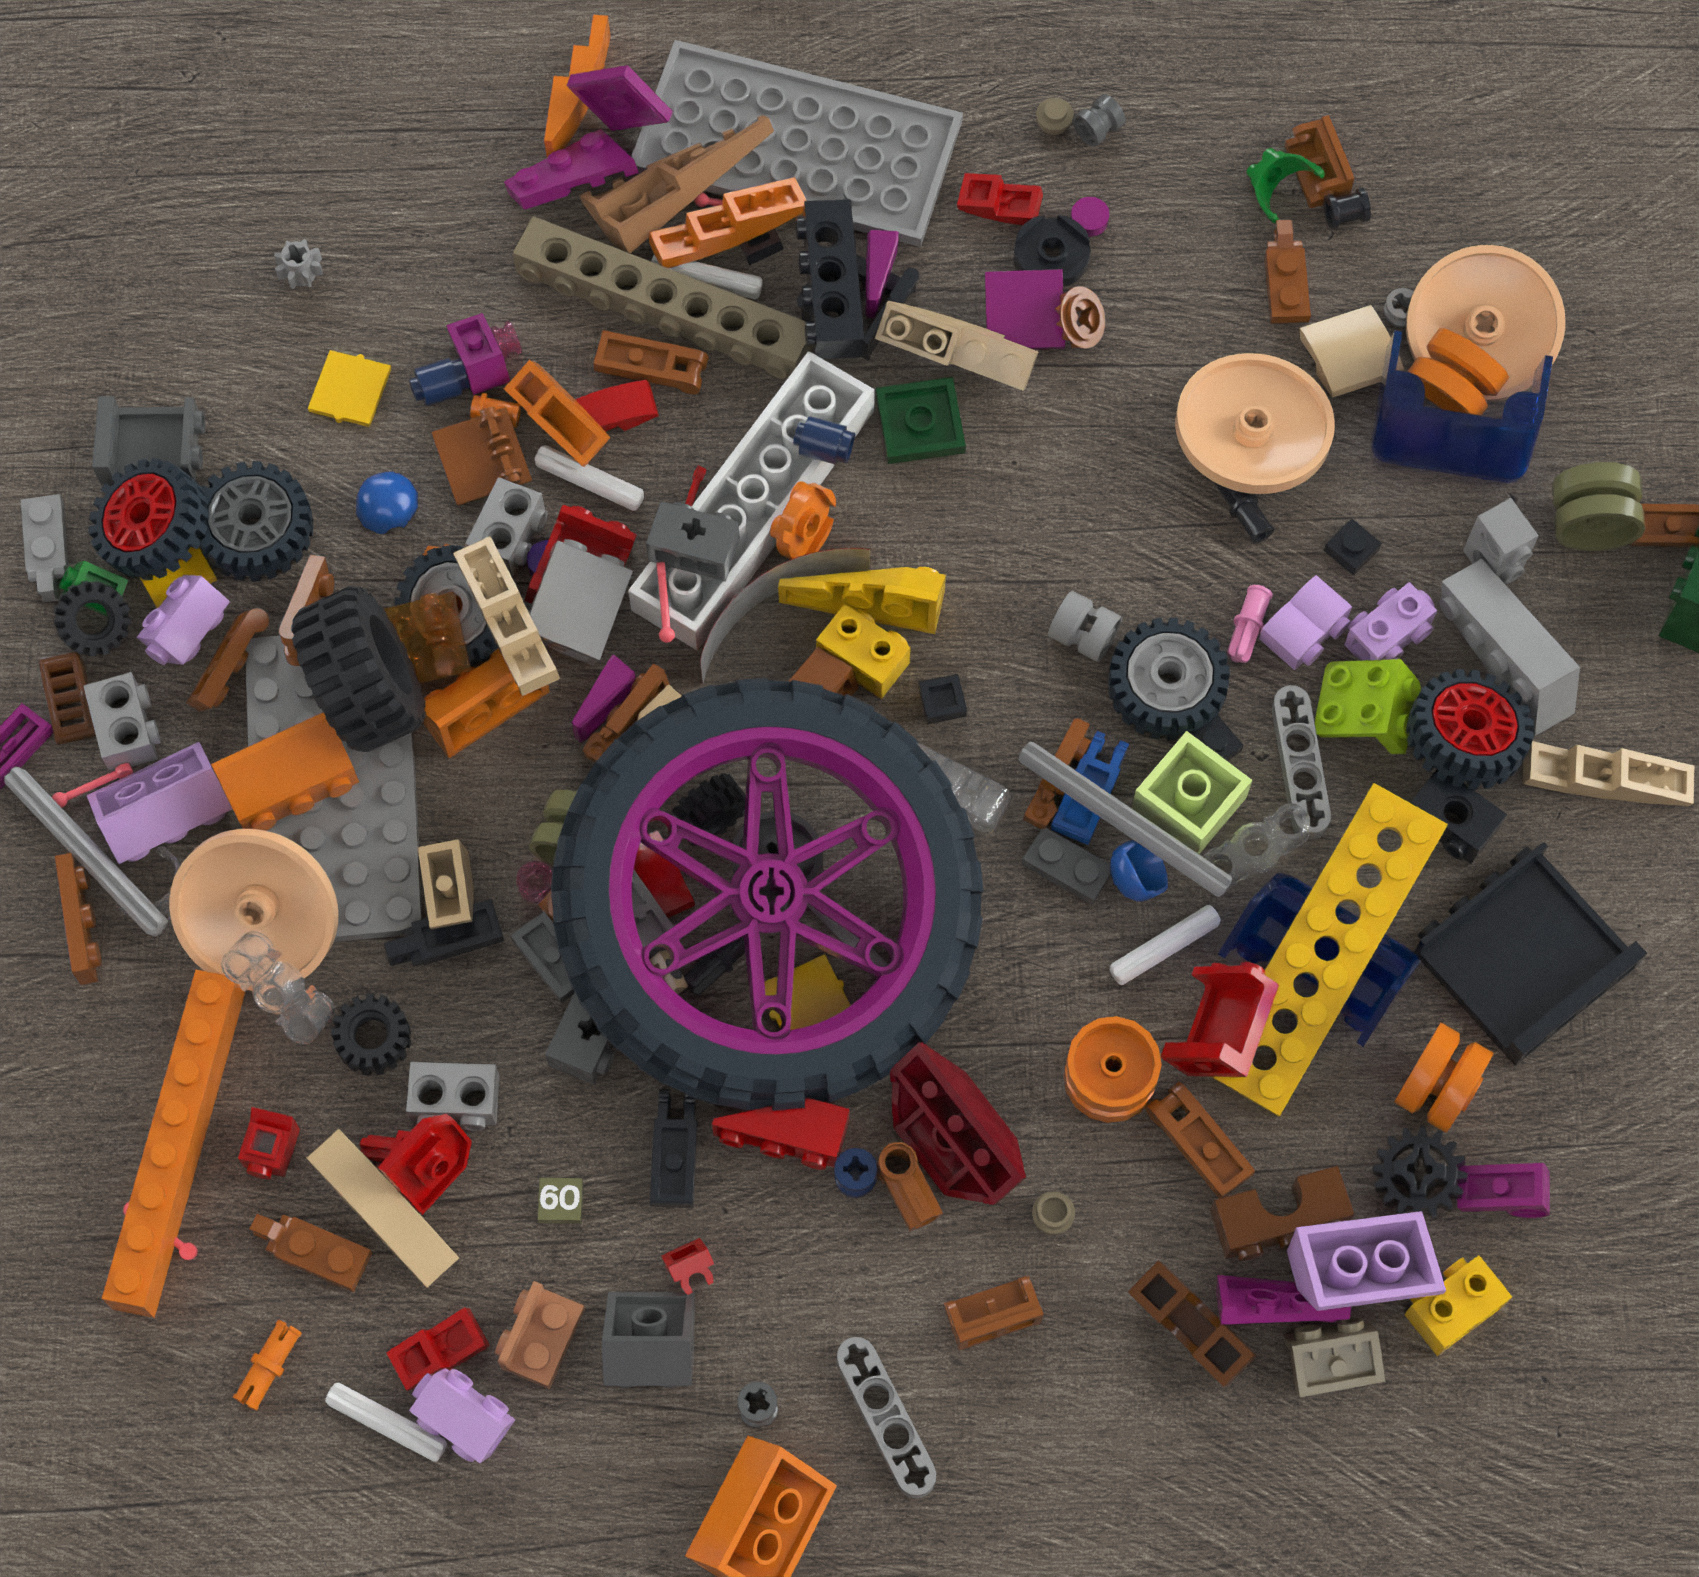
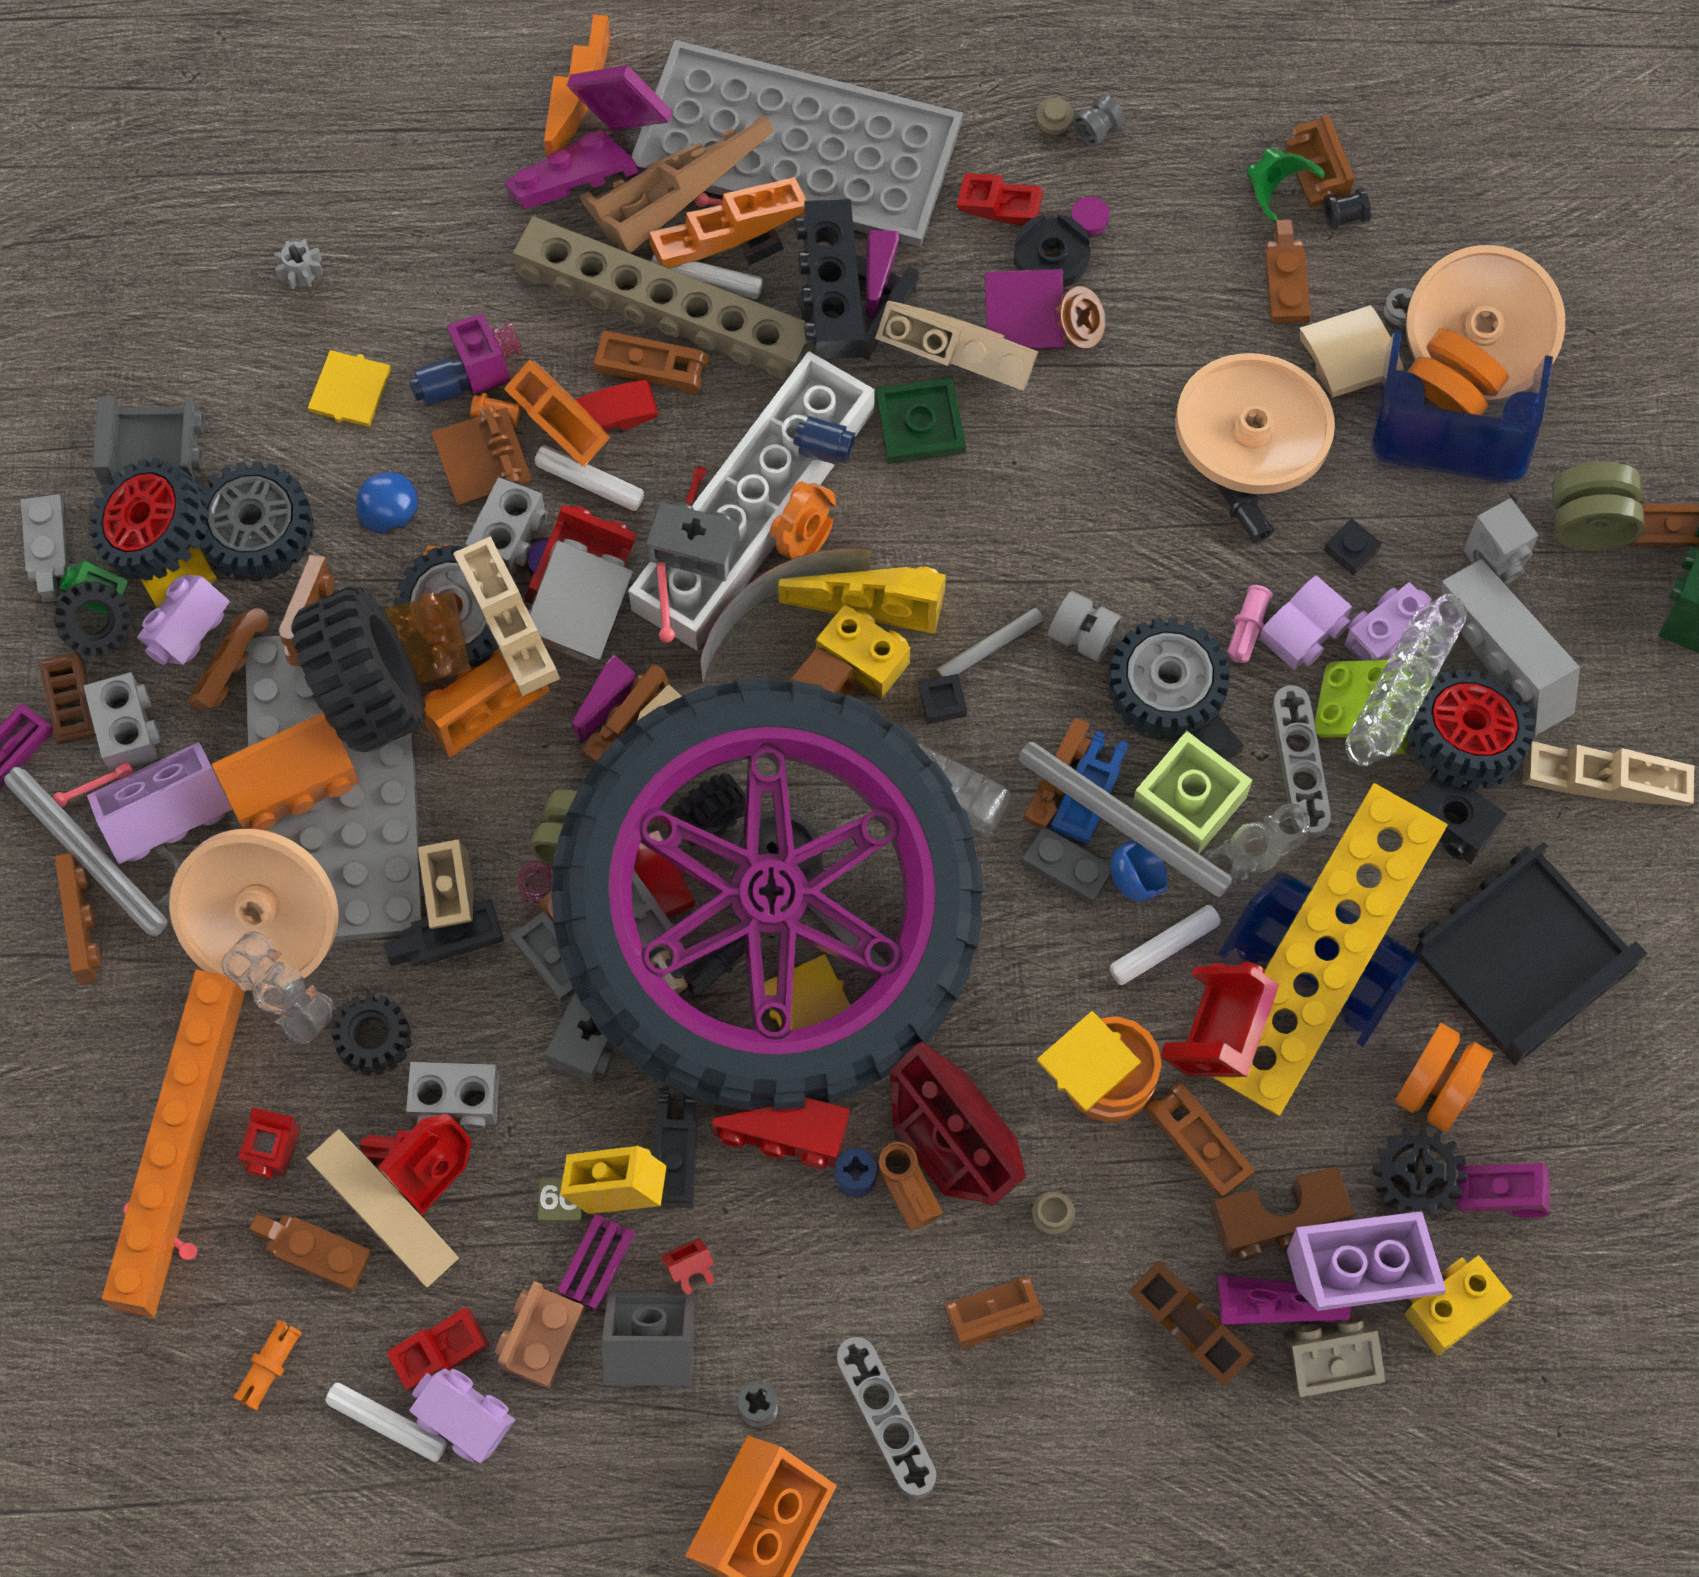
(612, 1229): none -> magenta tile
(613, 1180): none -> yellow brick
(990, 644): none -> light grey bar
(1088, 1061): none -> yellow piece
(1406, 680): none -> clear beam

